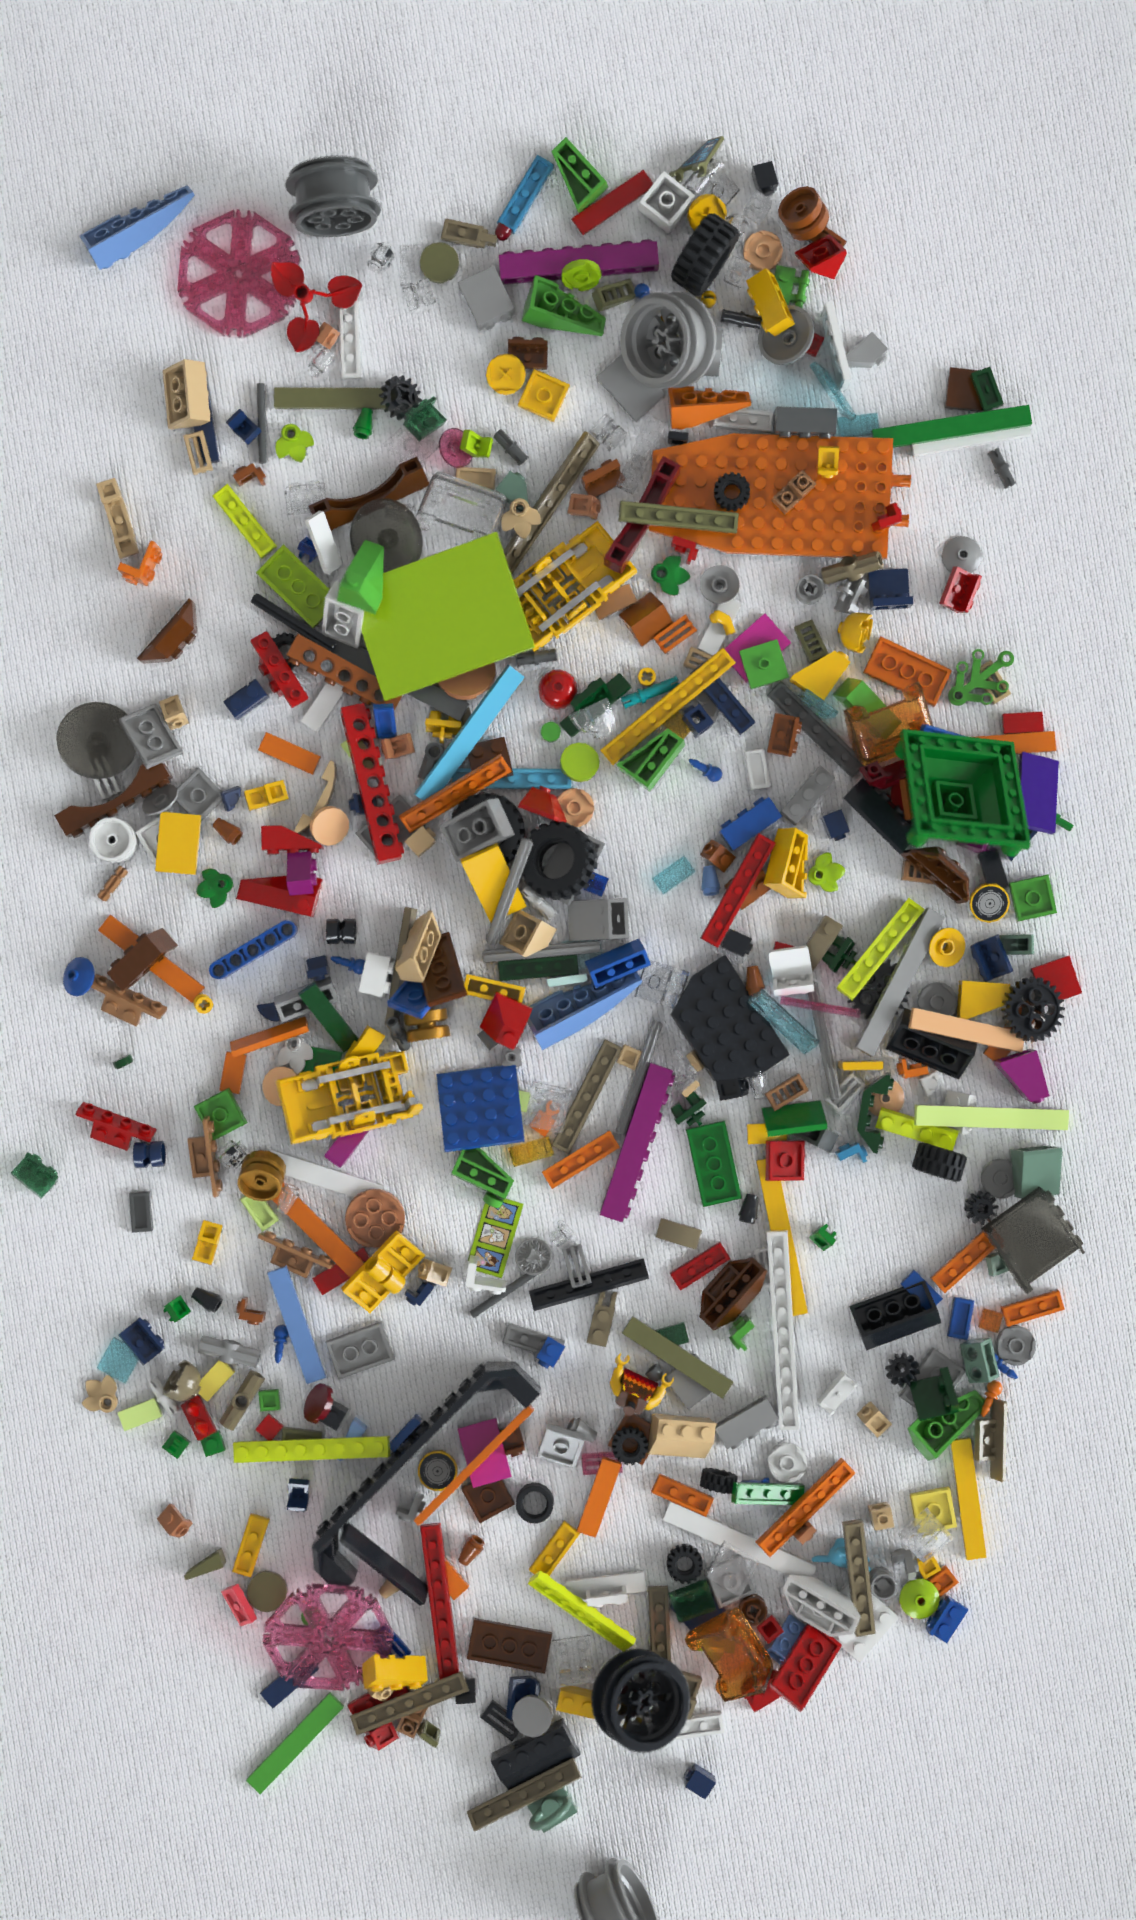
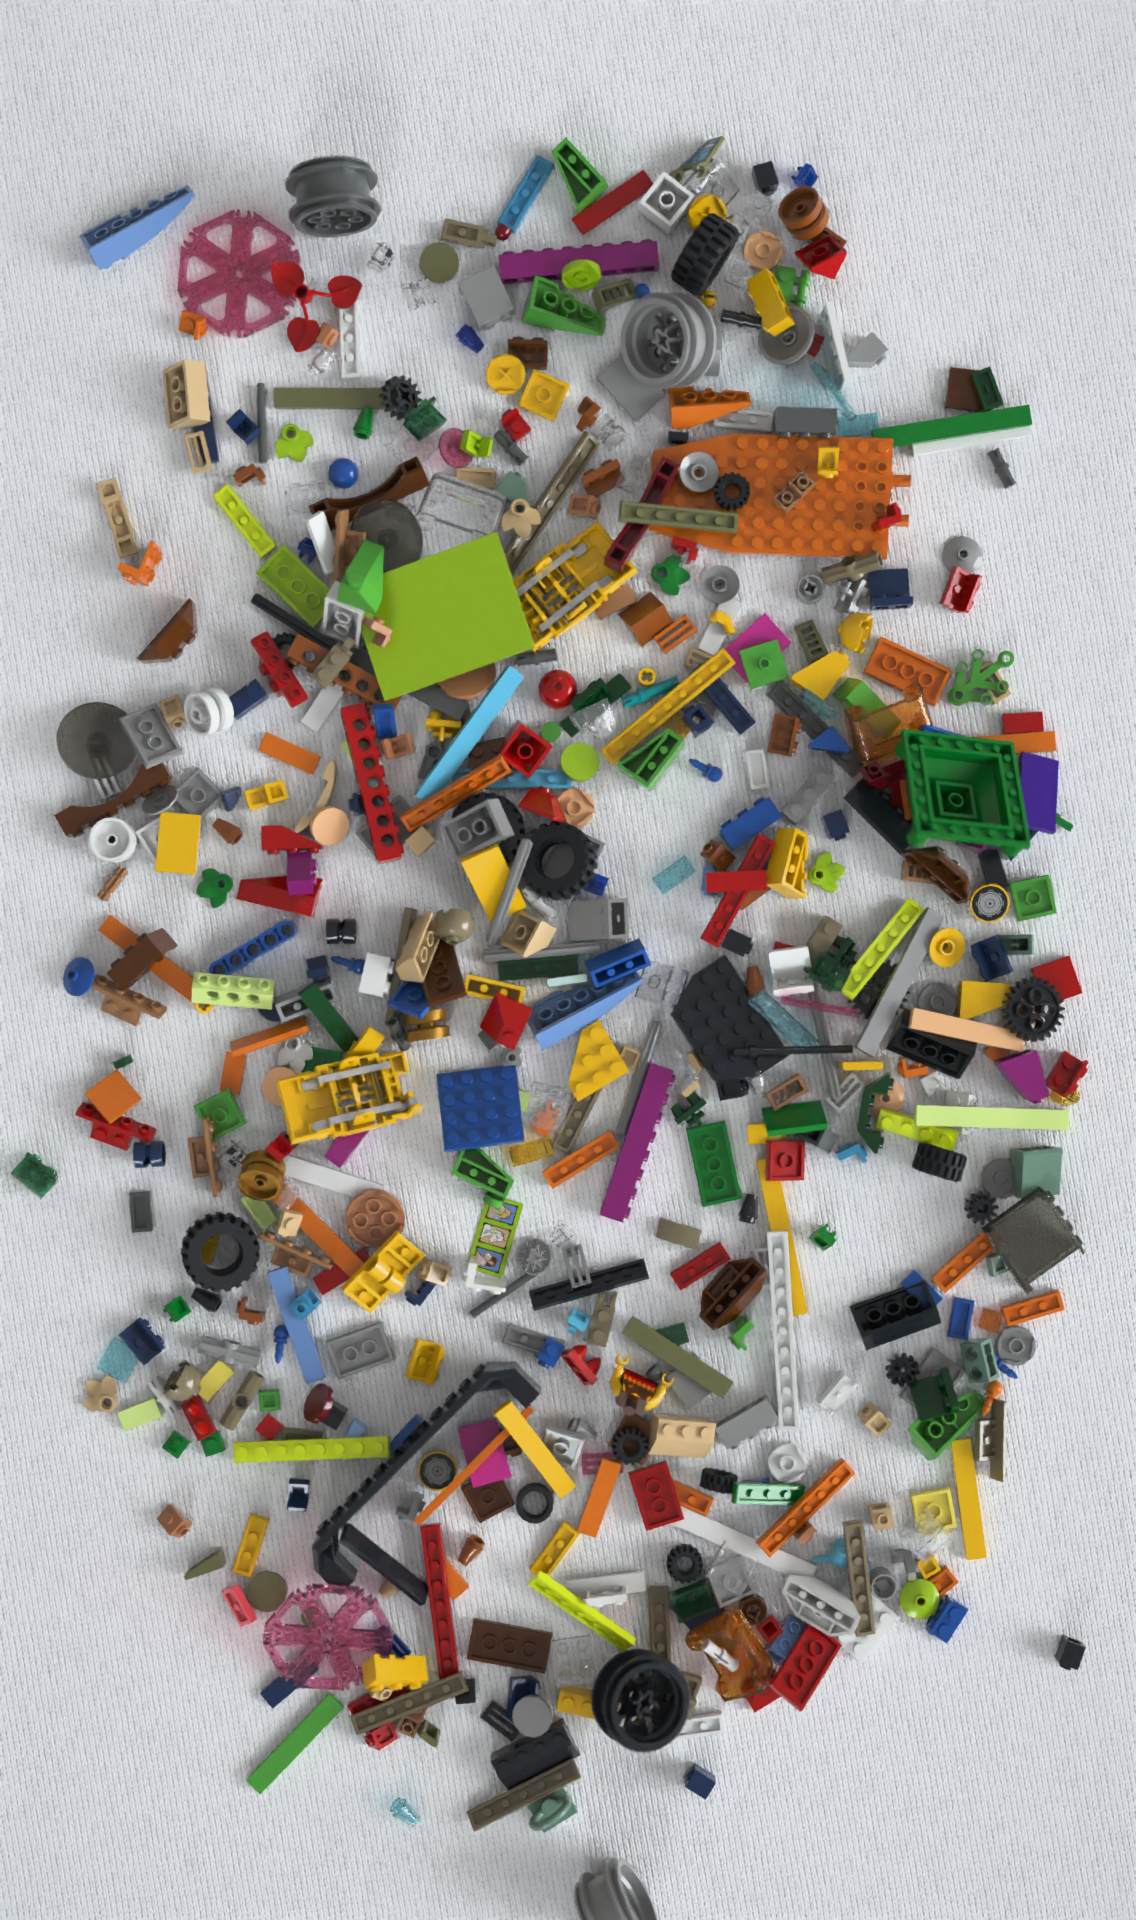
(113, 1096): none -> orange tile
(193, 324): none -> orange bracket
(208, 711): none -> white wheel
(232, 990): none -> yellowish green brick
(232, 1275): none -> black tyre
(281, 1147): none -> red slope
(288, 1223): none -> tan bracket
(305, 1304): none -> dark azure bracket
(333, 663): none -> dark tan hinge
(343, 473): none -> blue hair
(346, 543): none -> medium nougat bracket
(383, 633): none -> nougat bracket
(403, 1811): none -> clear light blue cone
(425, 1361): none -> yellow bracket
(454, 925): none -> dark tan cylinder
(470, 339): none -> clear blue cone
(515, 424): none -> red bracket
(524, 749): none -> red slope
(534, 1448): none -> yellow tile
(577, 1320): none -> medium azure tile
(584, 1371): none -> red tile
(589, 412): none -> dark orange bracket
(594, 1062): none -> yellow plate
(656, 1495): none -> red tile
(705, 465): none -> light grey dish
(720, 1655): none -> white pin
(736, 881): none -> red tile
(754, 1050): none -> black bar
(806, 176): none -> clear blue tile
(828, 972): none -> clear green bracket
(830, 742): none -> blue slope
(1066, 1074): none -> red bracket
(1067, 1100): none -> clear yellow arm
(1070, 1653): none -> black brick

